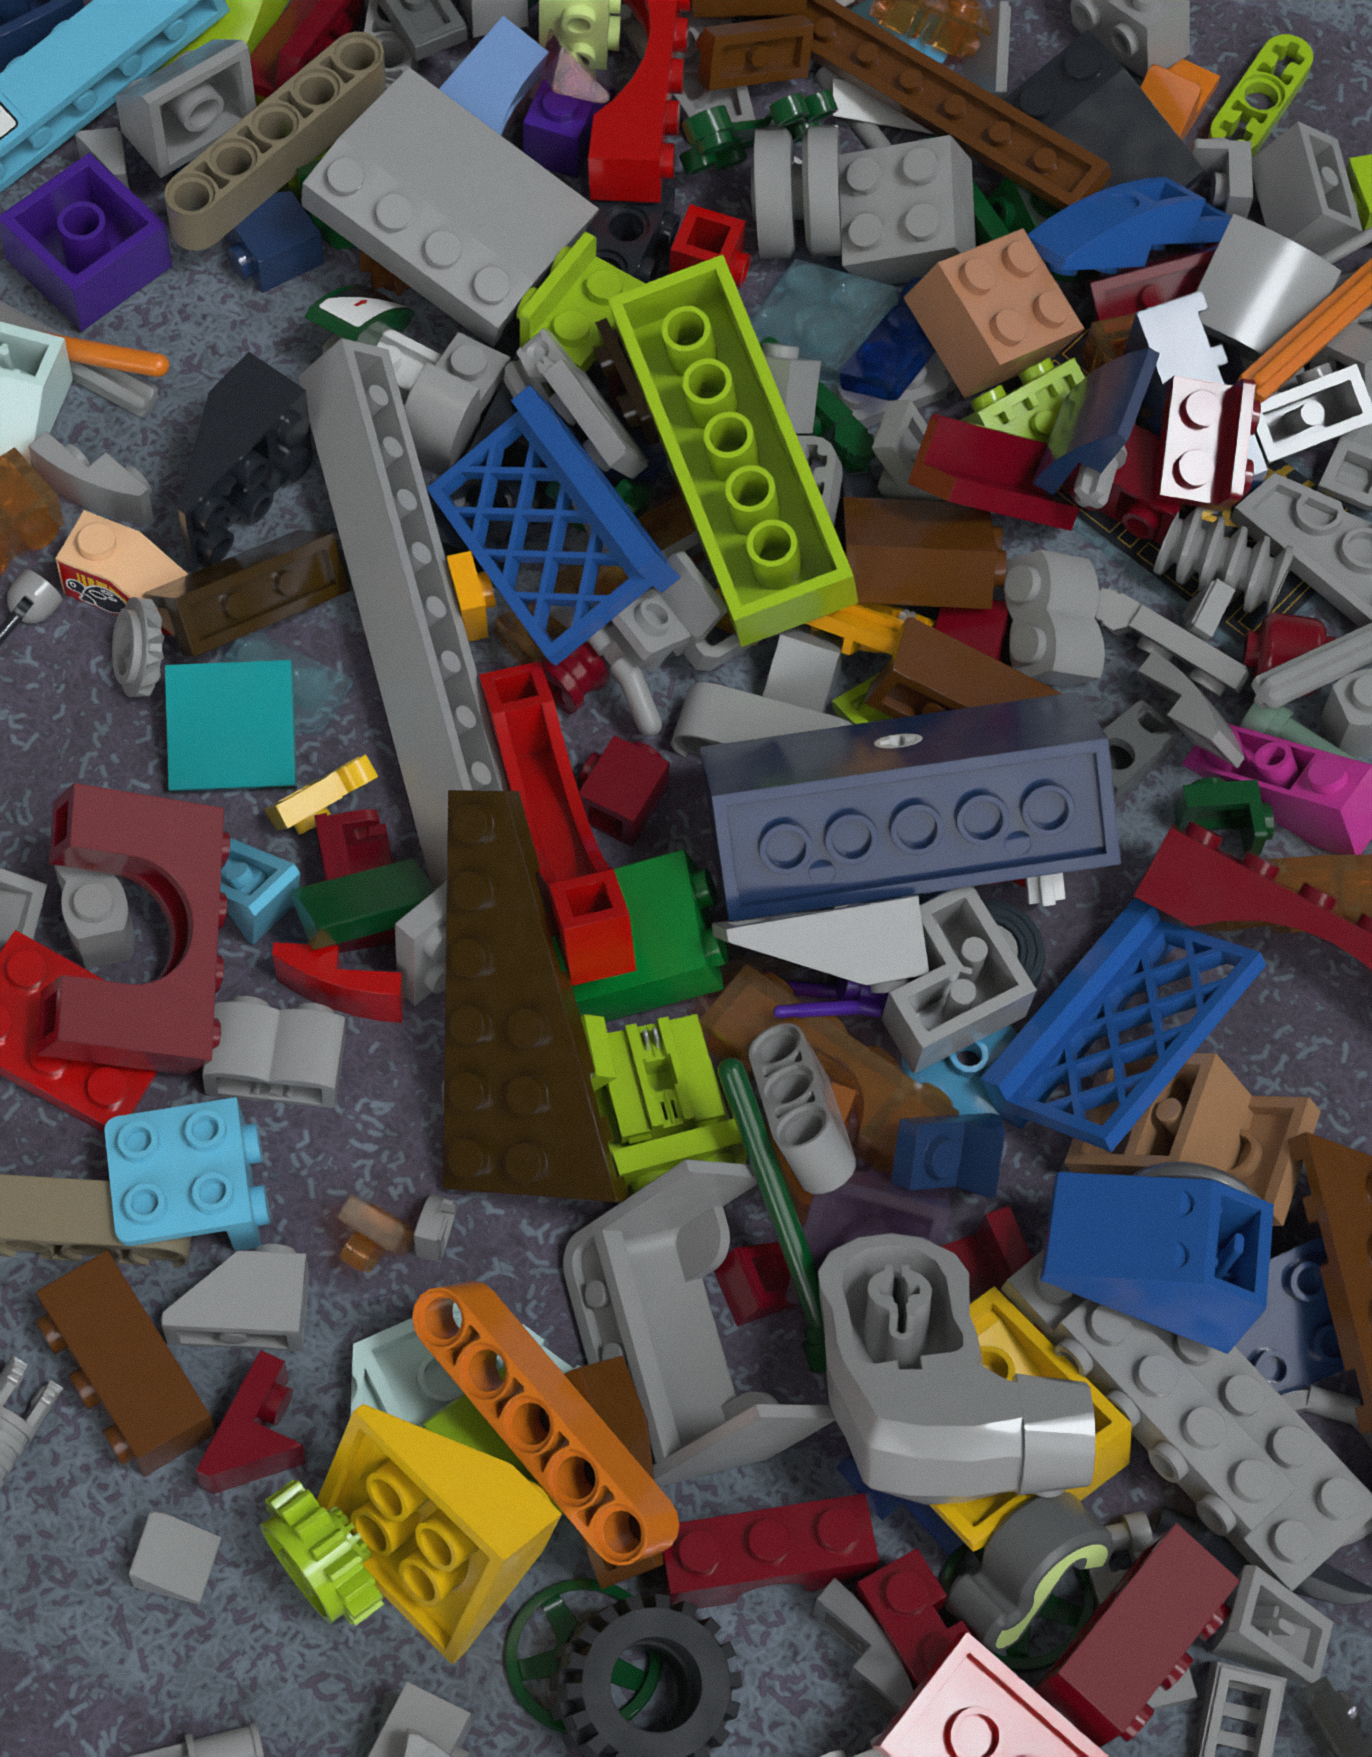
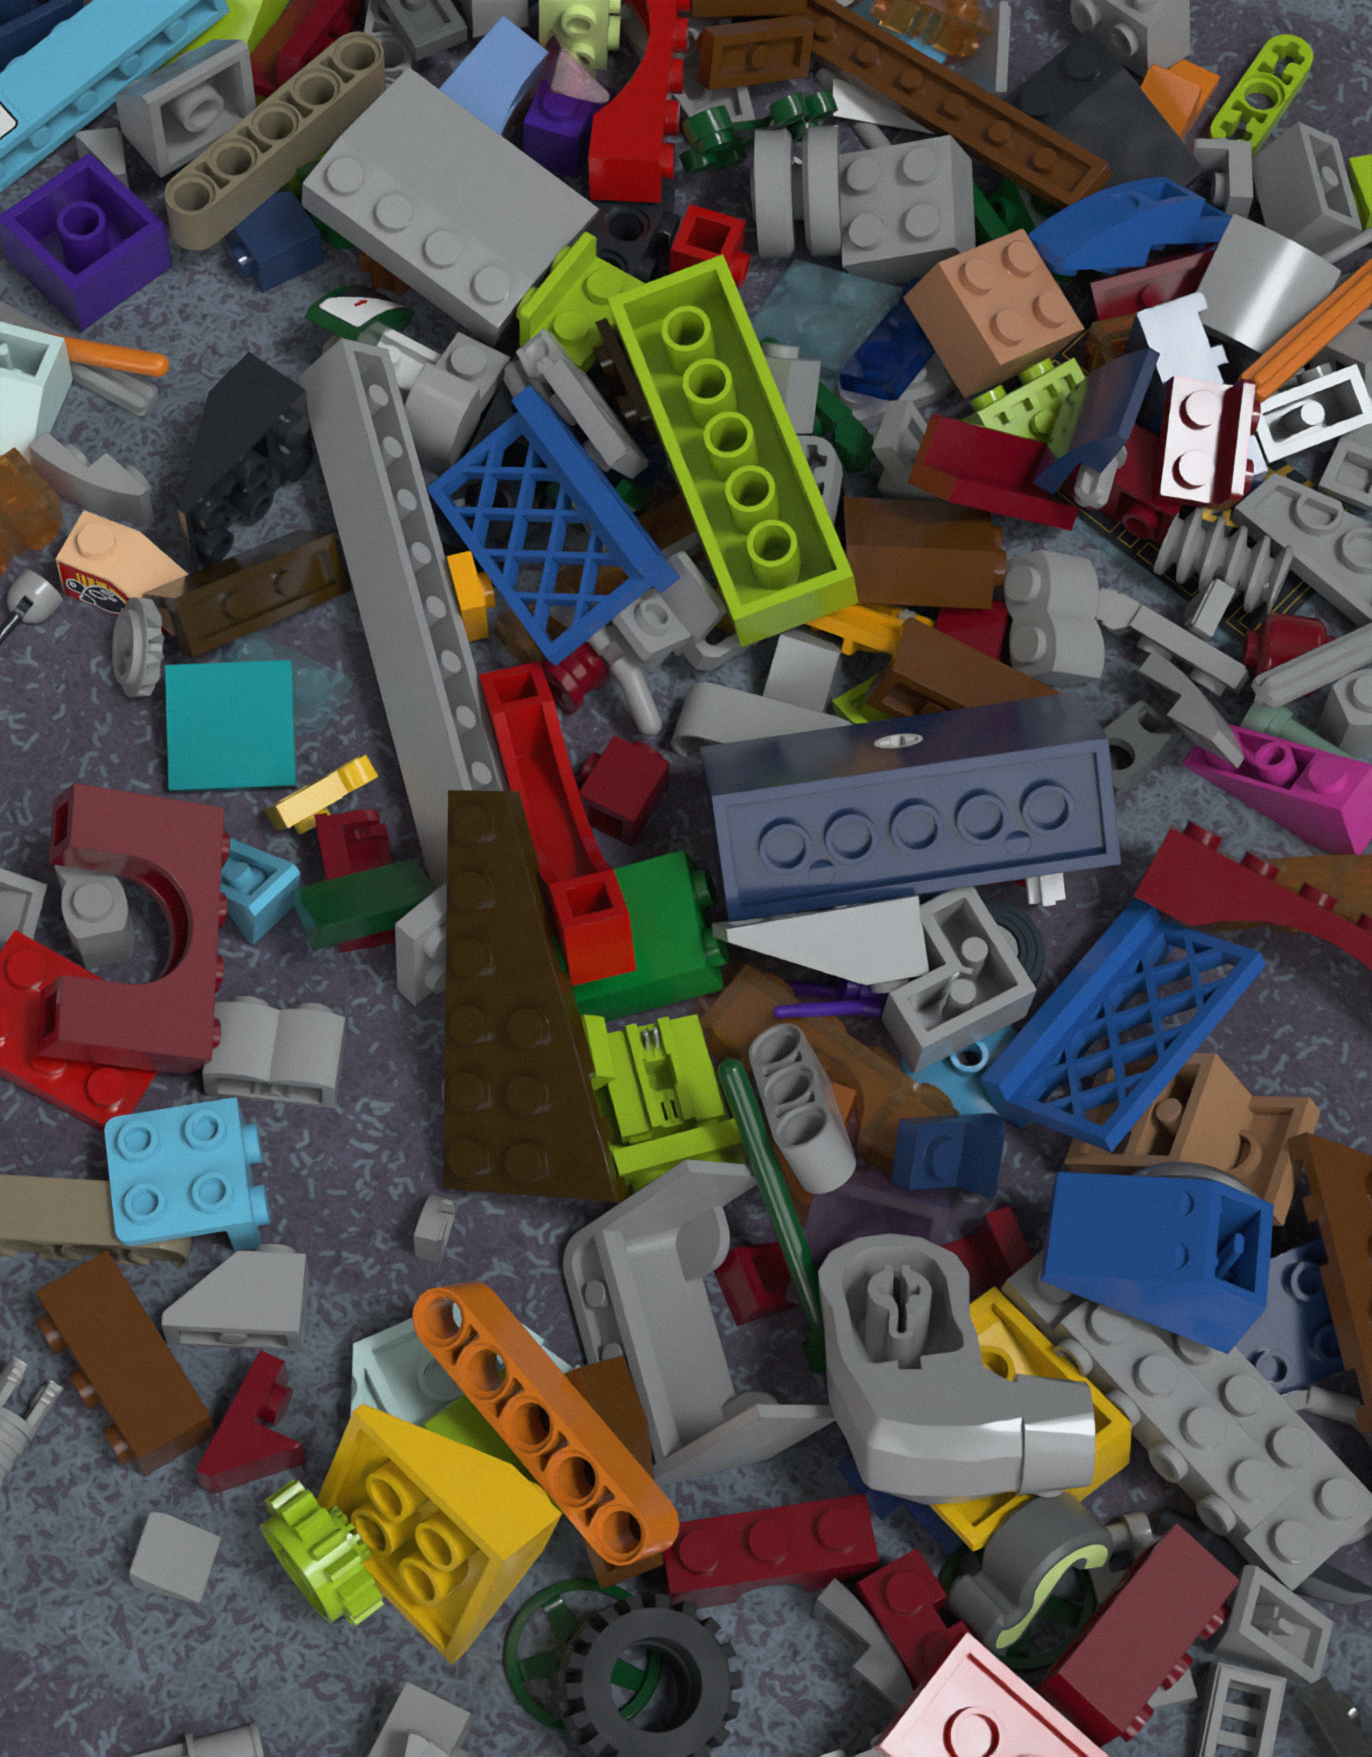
(322, 980): red slope -> none
(374, 1234): clear orange tile -> none
(1227, 806): dark green bracket -> none

